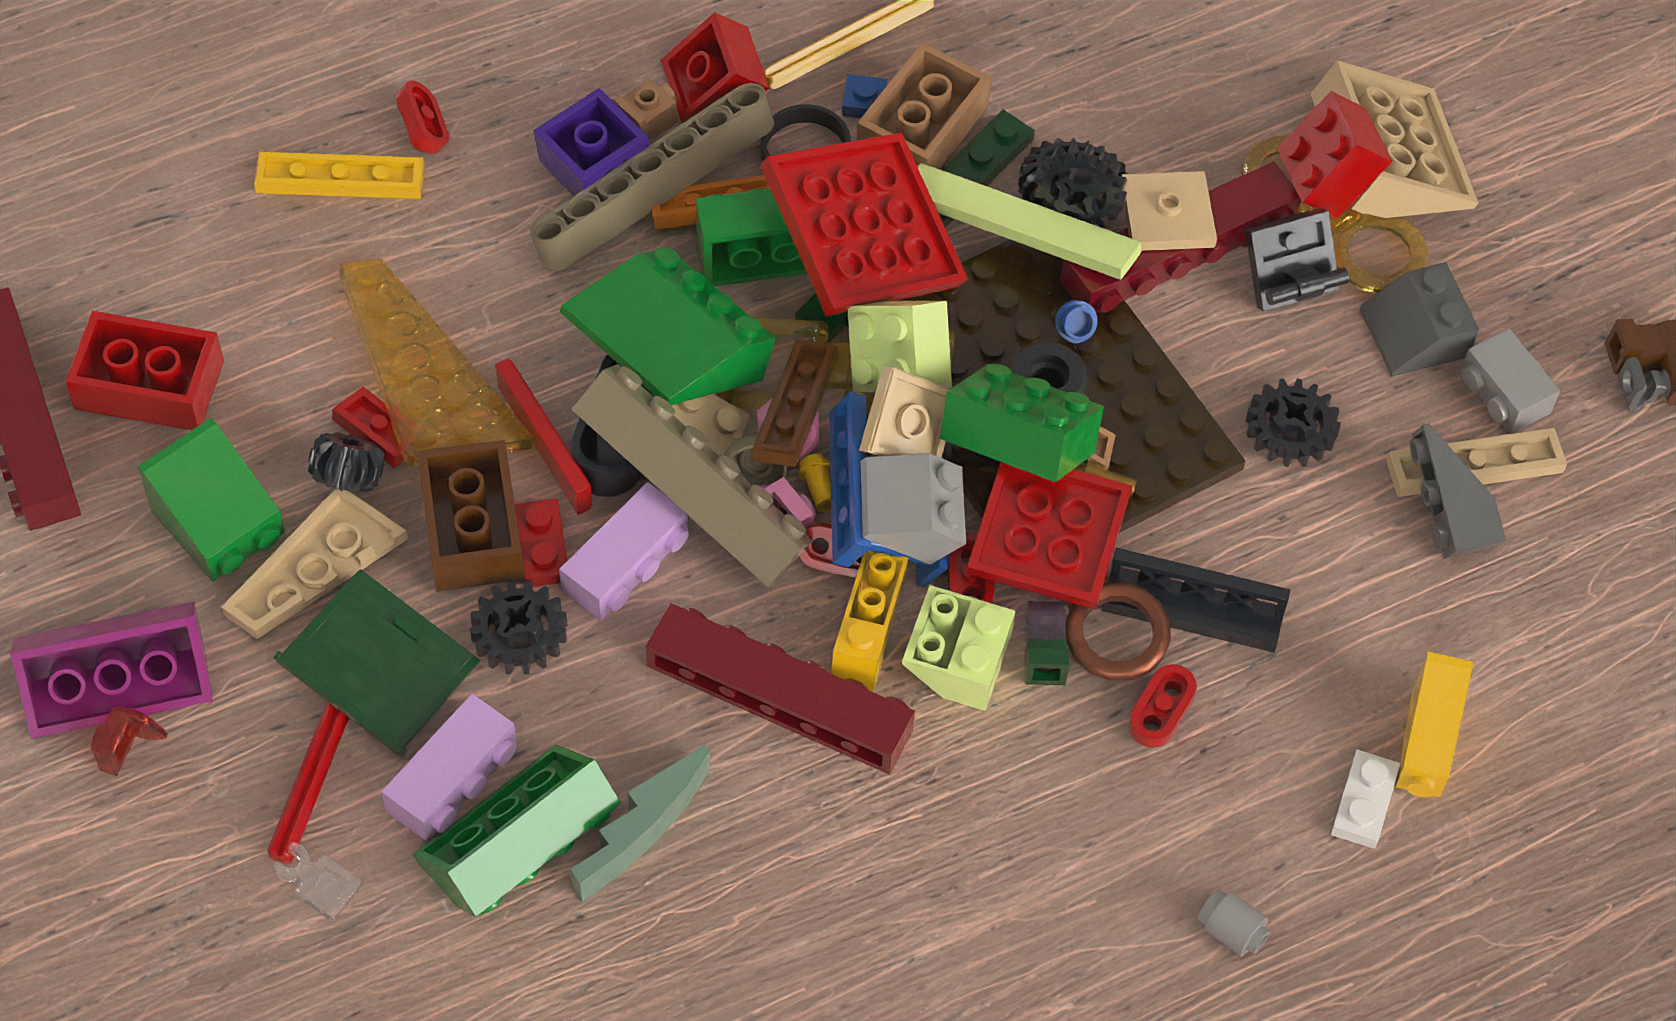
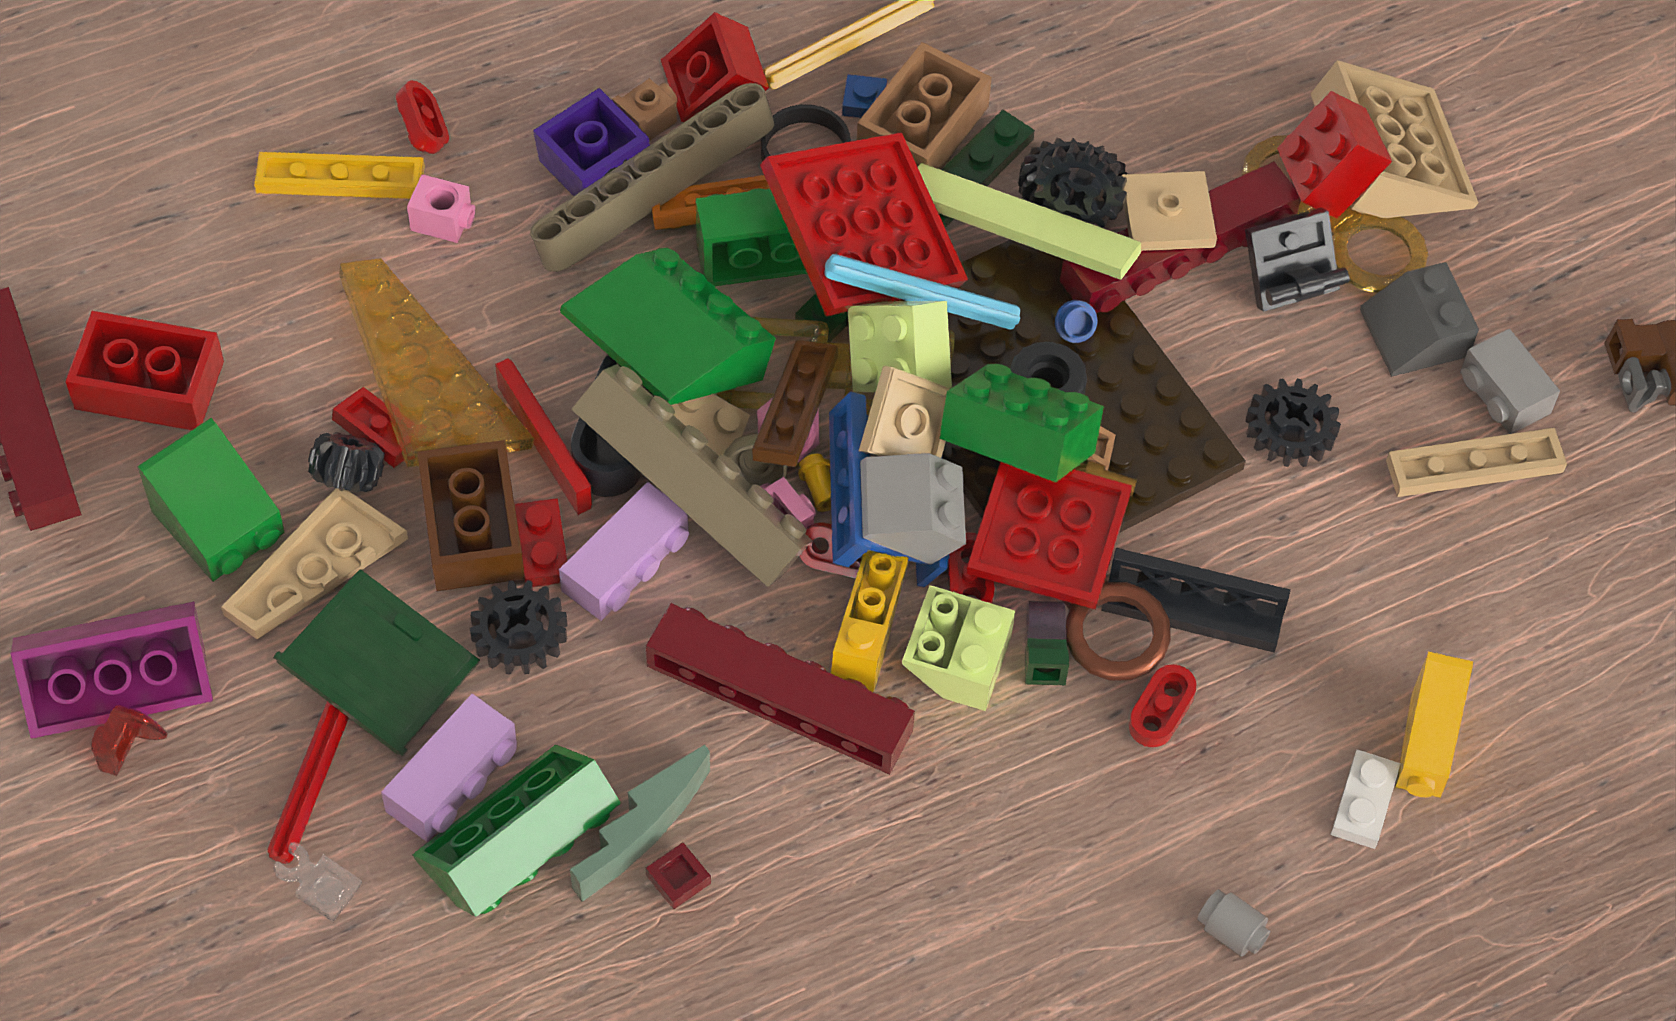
(428, 204): none -> bright pink brick
(678, 875): none -> dark red plate
(918, 289): none -> medium azure axle
(1460, 504): dark grey slope -> none

